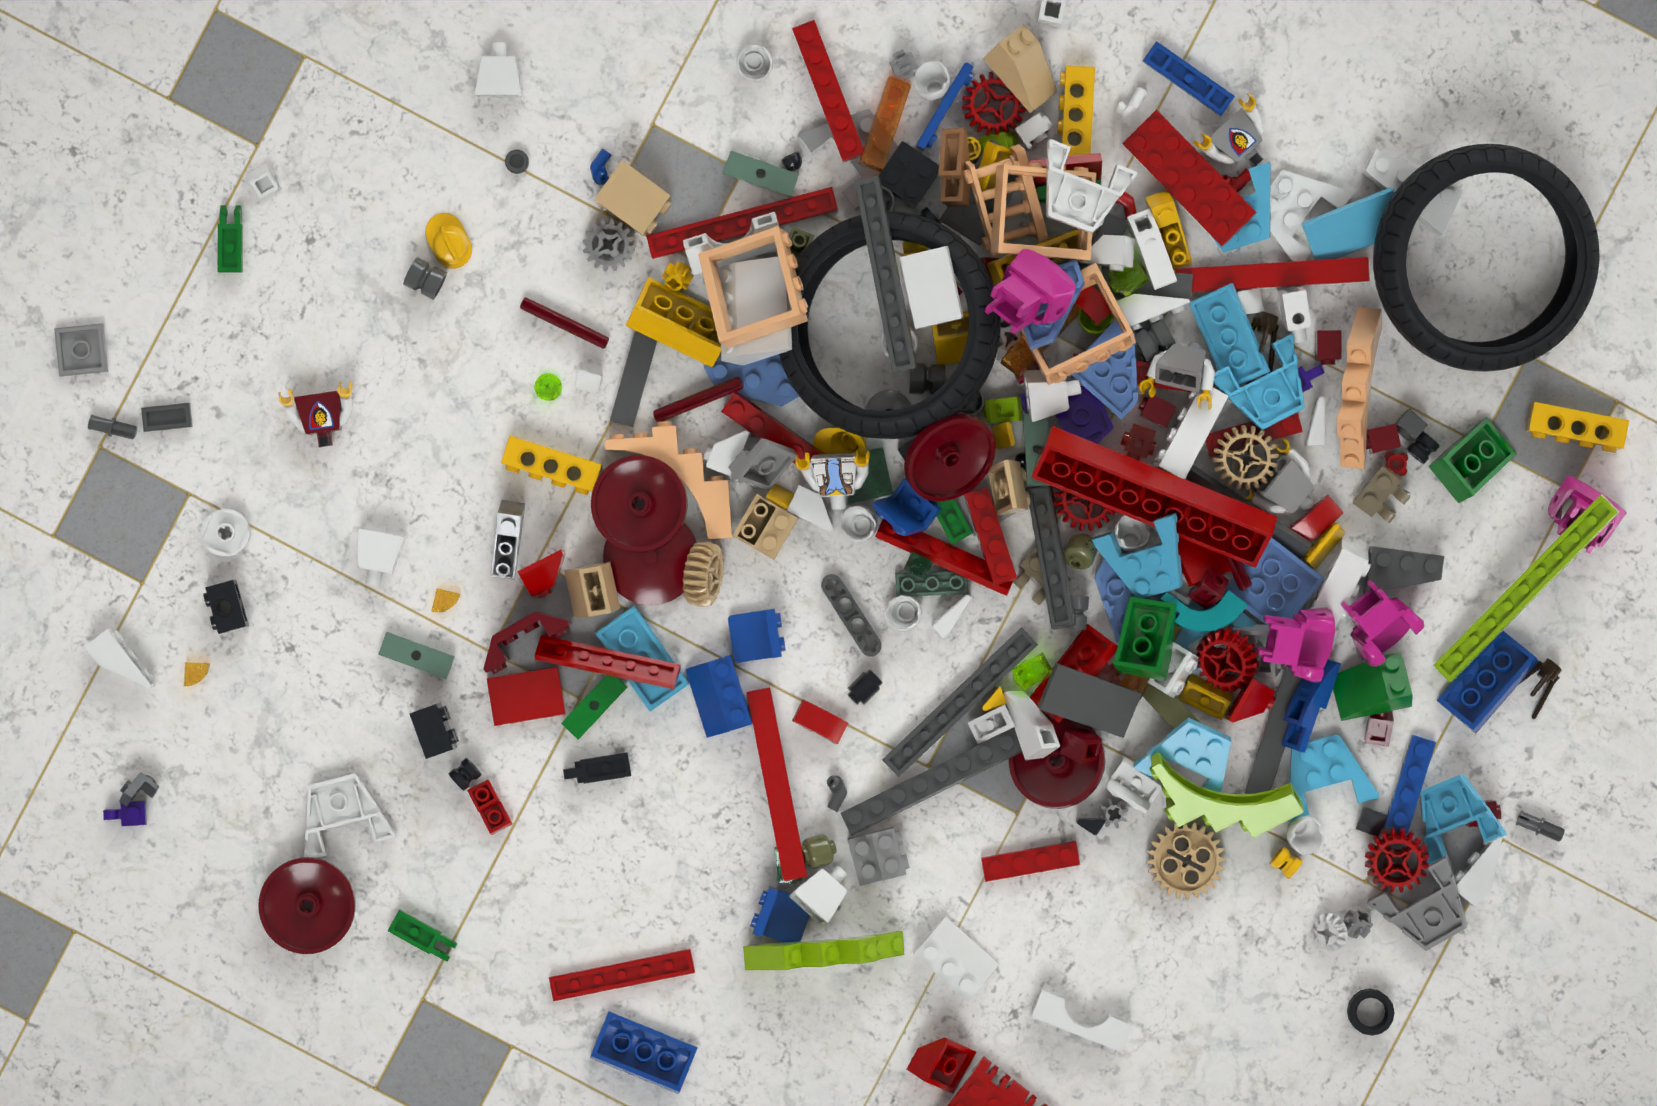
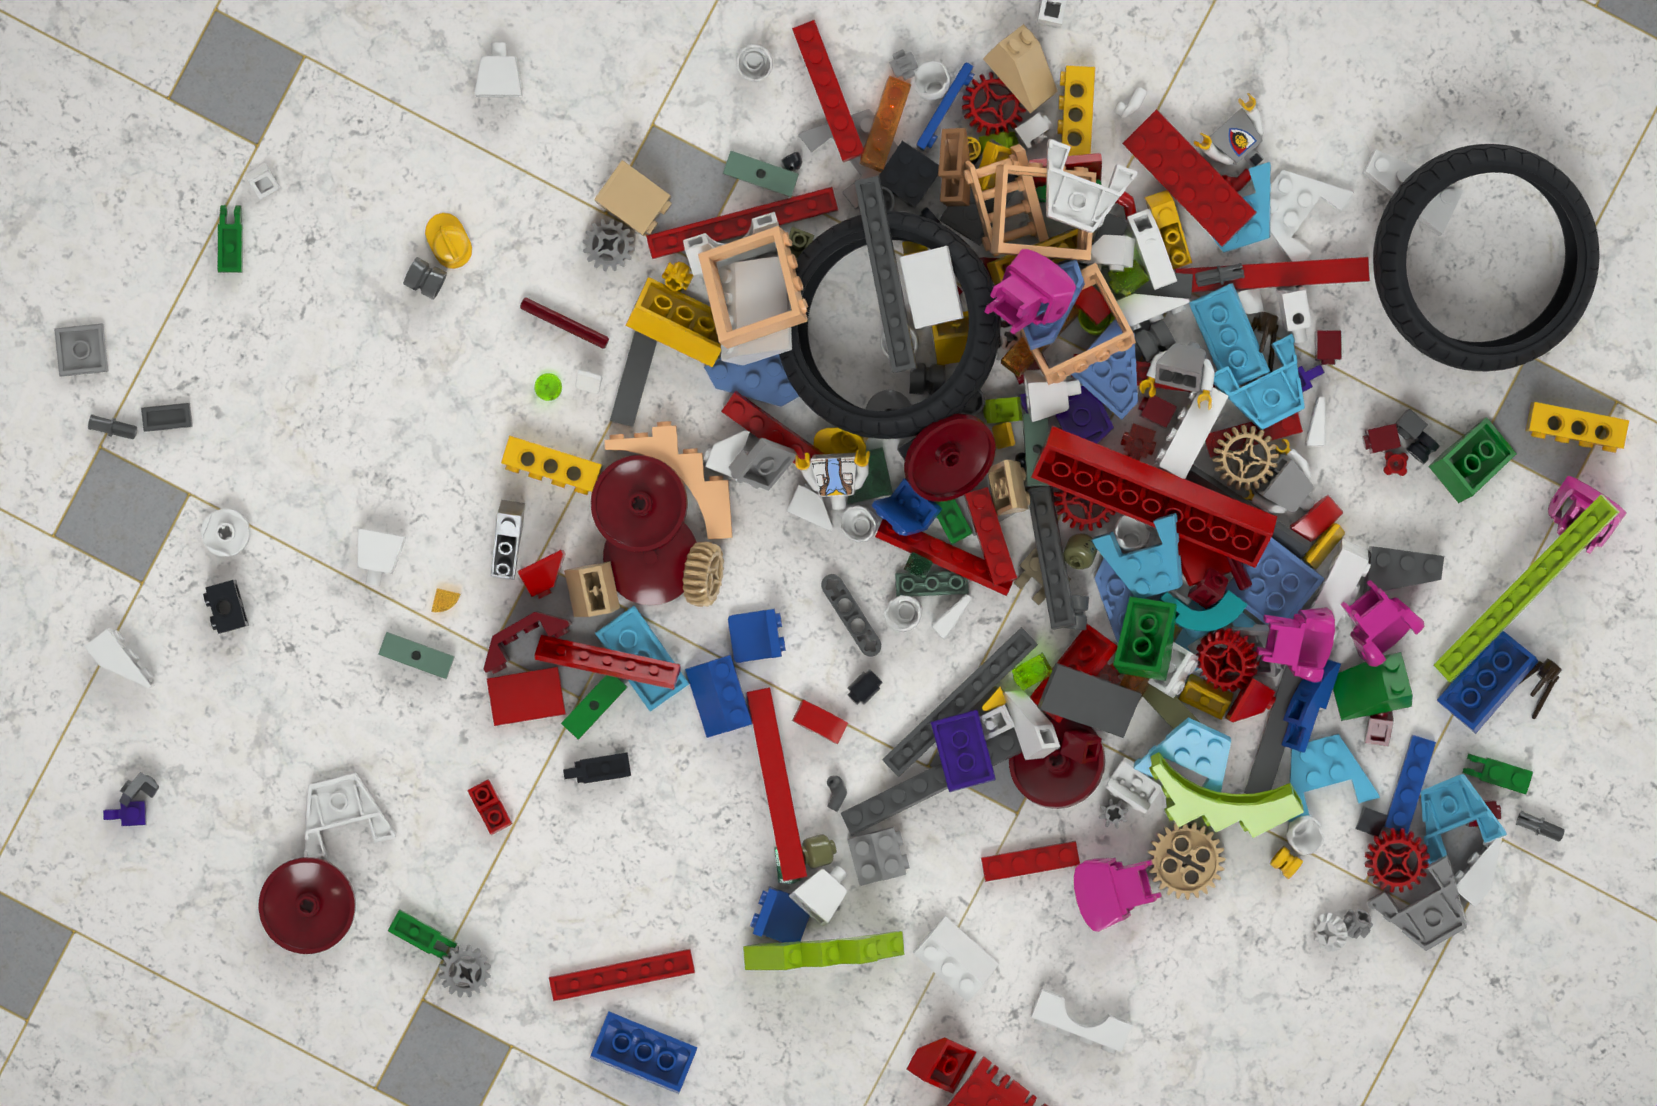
(195, 672): clear yellow tile -> none
(320, 412): torso -> none
(434, 730): black brick -> none
(457, 976): none -> light grey gear
(468, 770): black wheel -> none
(517, 161): dark grey tile -> none
(598, 168): blue arm -> none
(698, 399): dark red axle -> none
(765, 526): tan slope -> none
(780, 496): yellow slope -> none
(963, 751): none -> dark purple tile
(1092, 825): black slope -> none
(1109, 893): none -> dark pink piece
(1188, 78): blue plate -> none
(1219, 275): none -> dark grey axle
(1346, 227): medium azure tile -> none
(1356, 387): light nougat arch -> none
(1370, 1030): black tyre -> none
(1376, 492): dark tan plate -> none
(1501, 774): none -> green hinge

